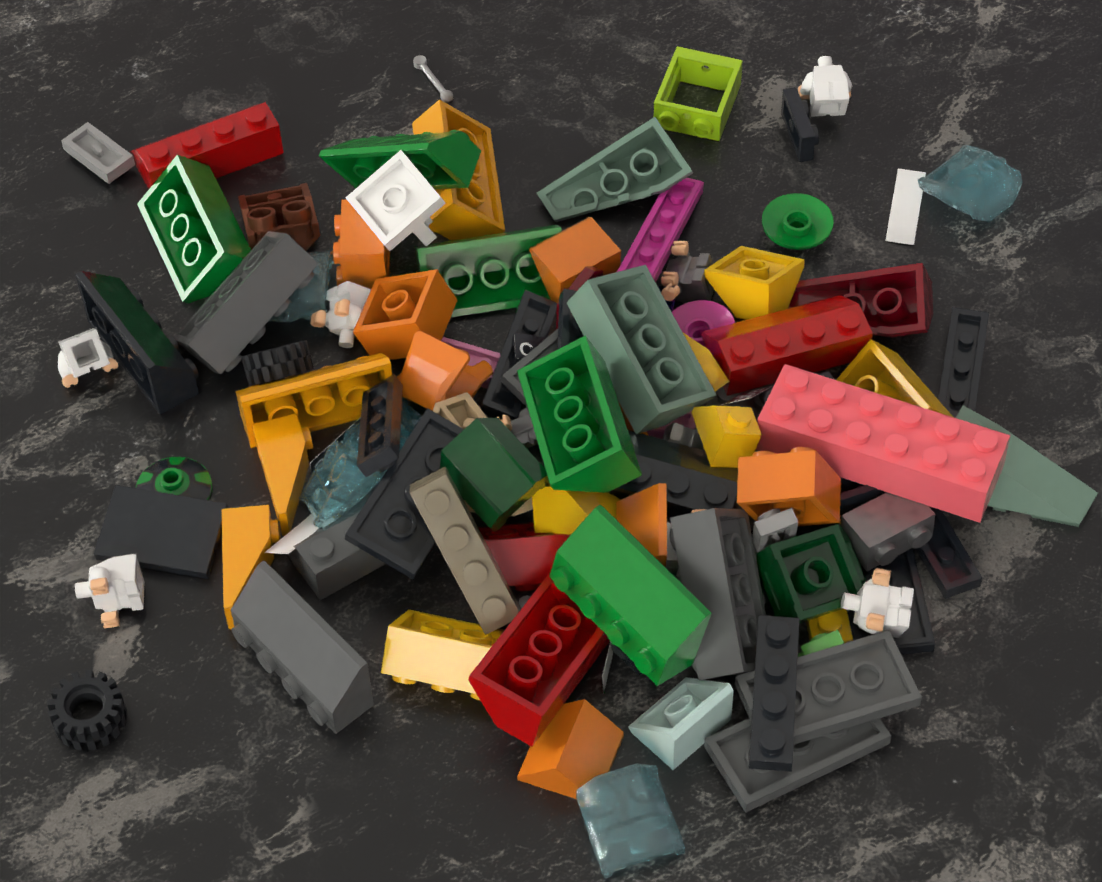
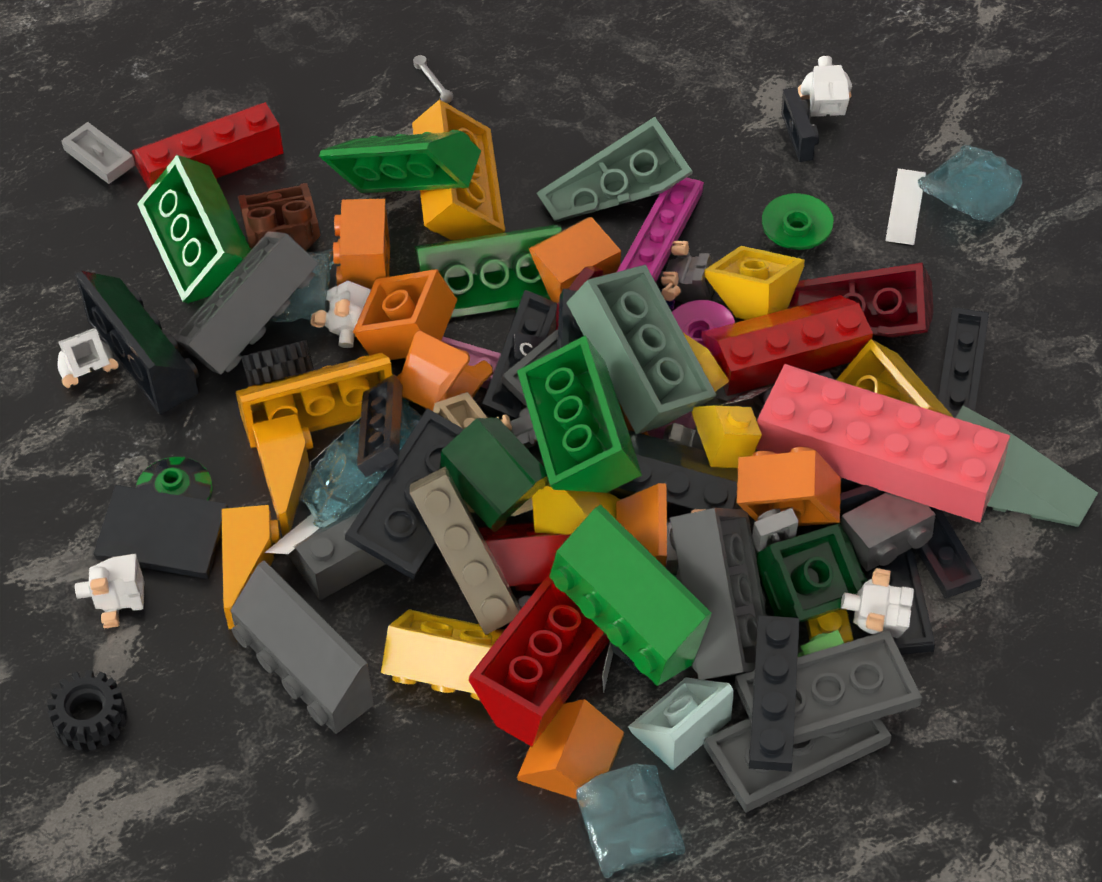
(397, 202): white bracket -> none
(688, 67): lime window -> none

